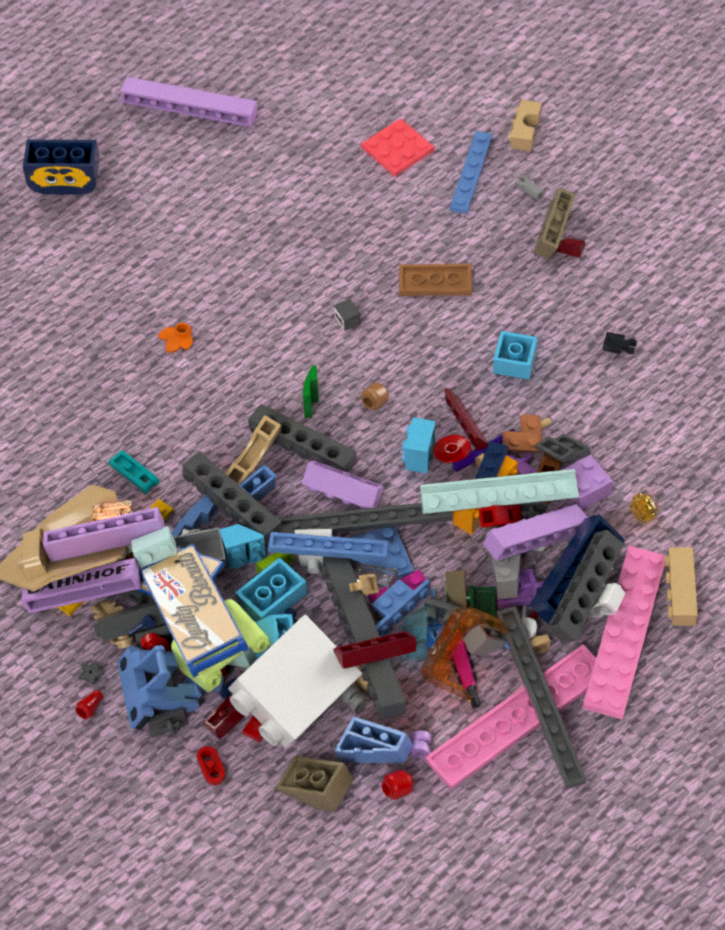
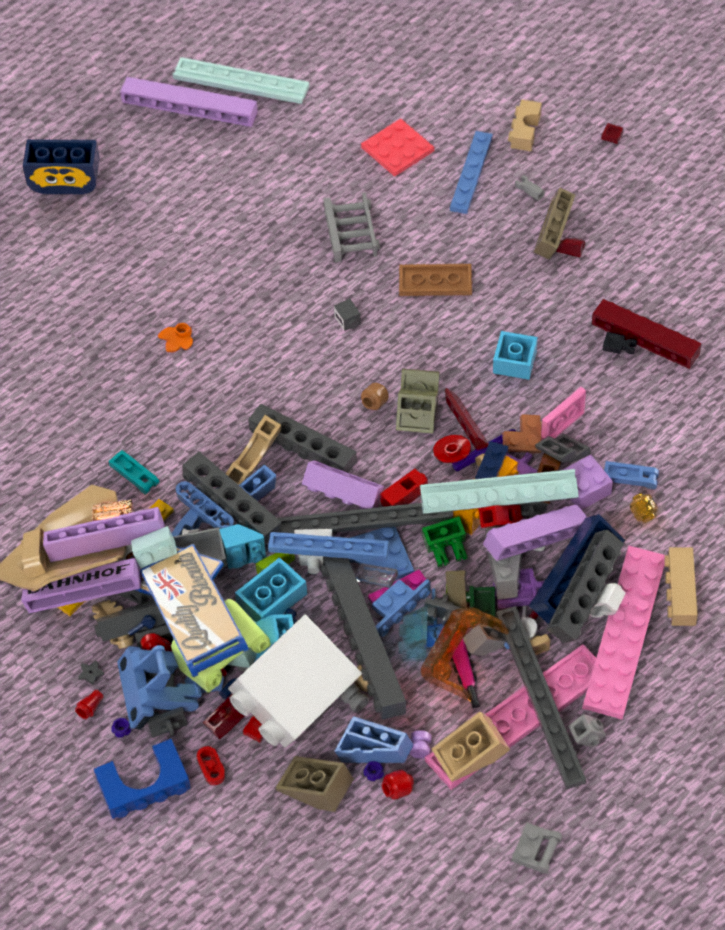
(117, 724): none -> dark purple plate
(123, 799): none -> blue arch
(206, 506): none -> medium blue beam
(241, 80): none -> light aqua plate
(310, 391): green slope -> none
(337, 236): none -> light grey fence
(367, 584): tan plate -> none
(373, 766): none -> dark purple plate
(375, 649): dark red slope -> none
(404, 490): none -> red brick
(417, 400): none -> olive bracket
(419, 445): medium azure brick -> none
(443, 535): none -> green brick
(470, 747): none -> tan slope
(529, 846): none -> light grey plate
(564, 414): none -> bright pink tile
(587, 730): none -> light grey brick
(612, 133): none -> dark red plate
(632, 474): none -> medium blue plate
(648, 333): none -> dark red brick

